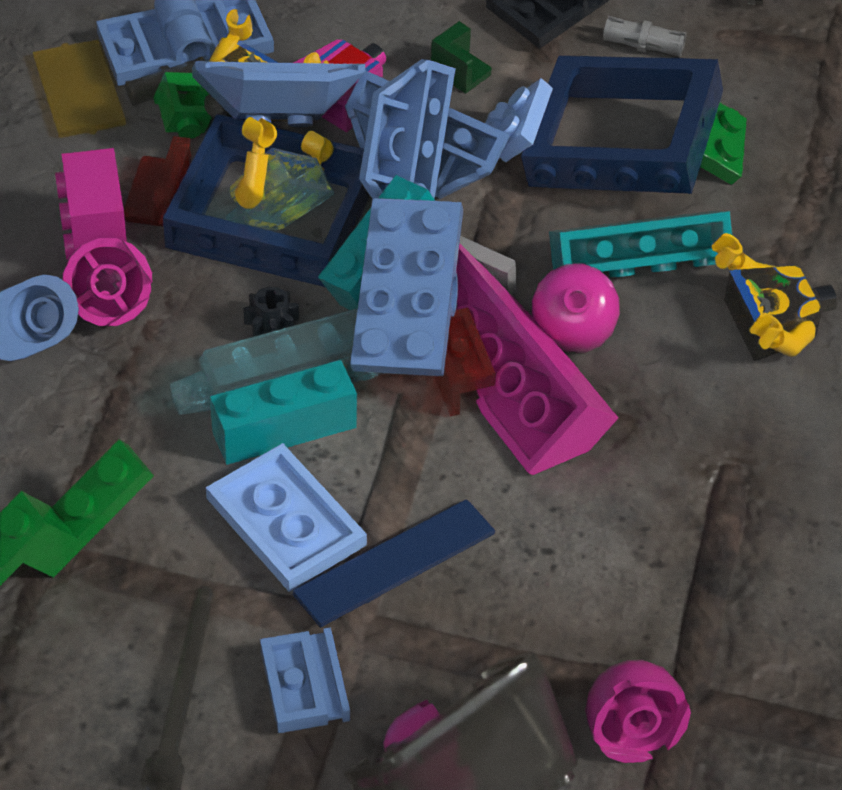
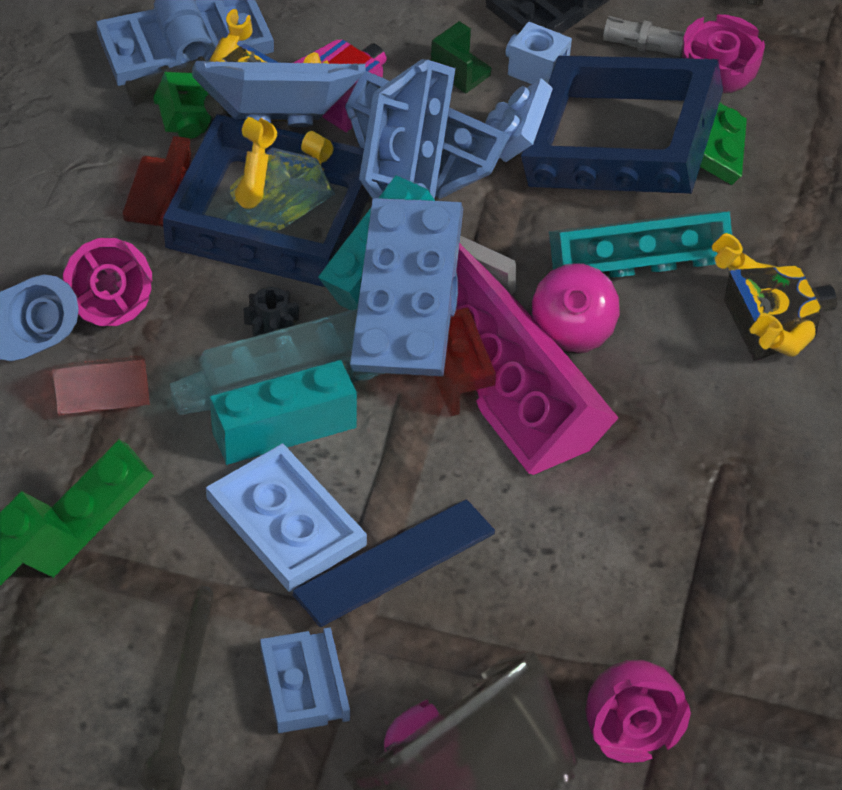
(79, 88): clear yellow piece -> none
(92, 196): dark pink piece -> none
(101, 385): none -> clear red panel
(535, 52): none -> light blue brick
(732, 43): none -> dark pink cylinder

